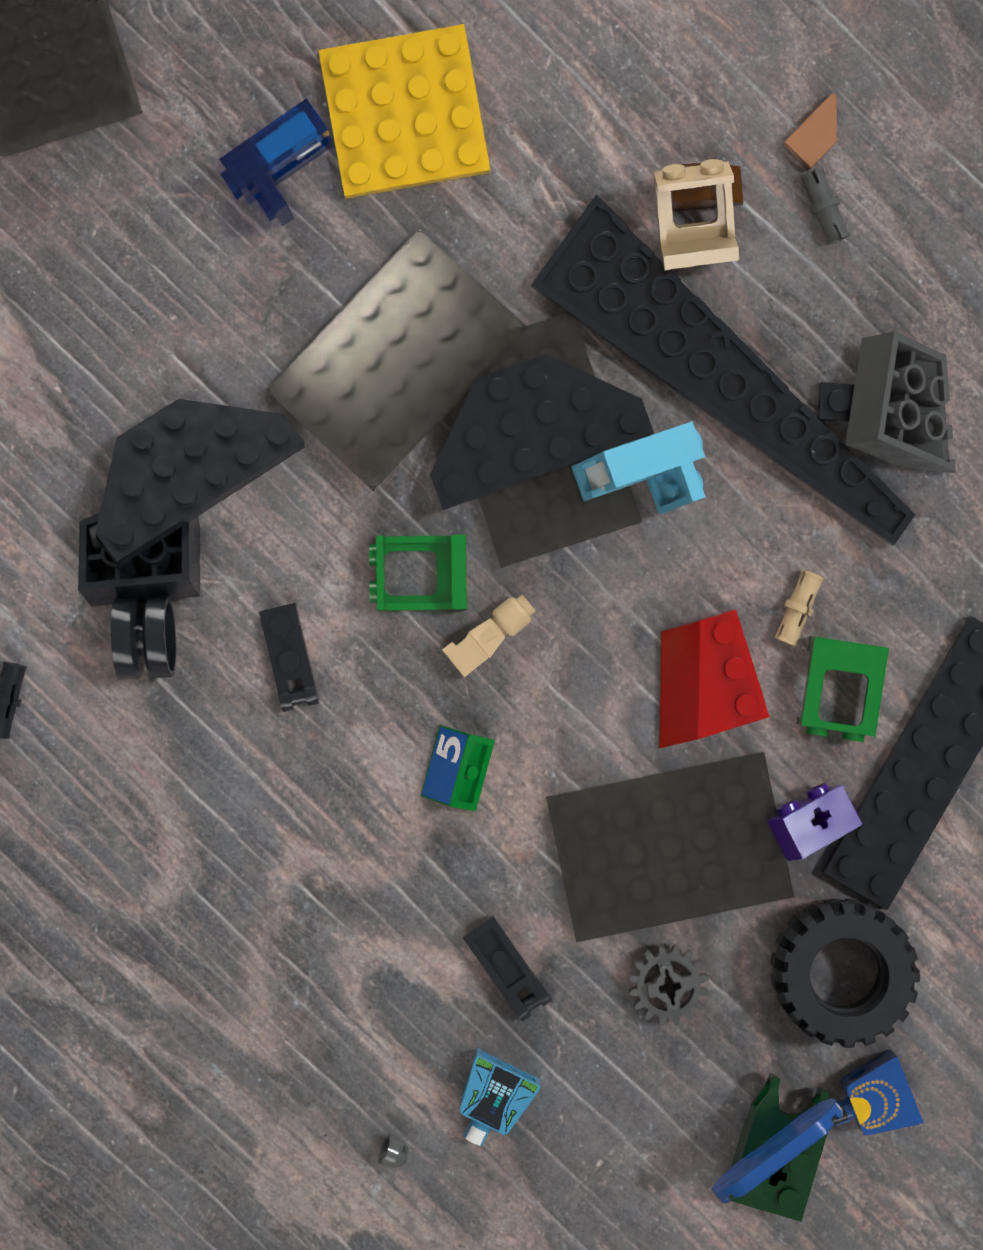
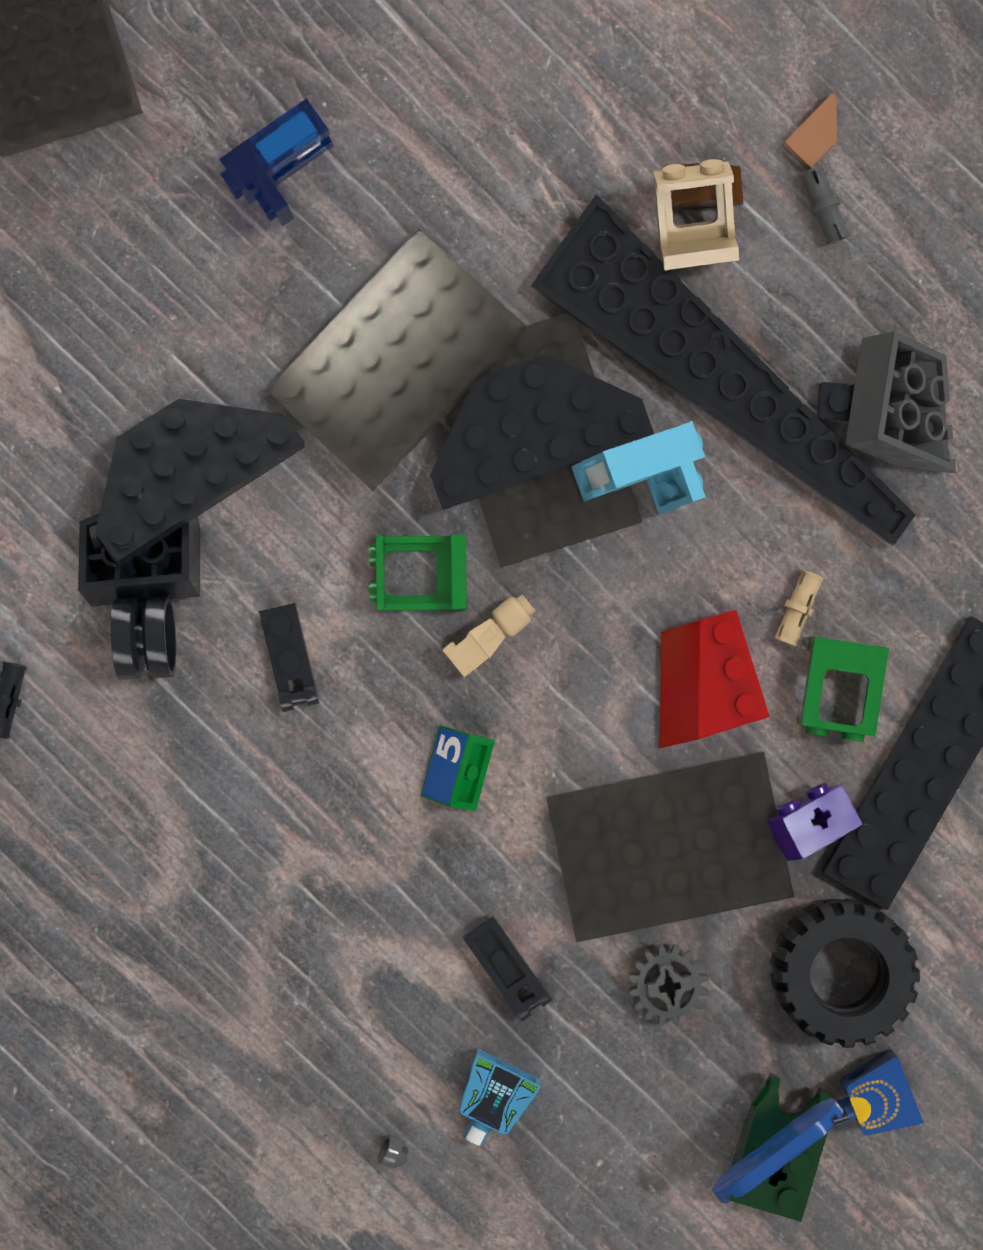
(404, 111): yellow plate -> none

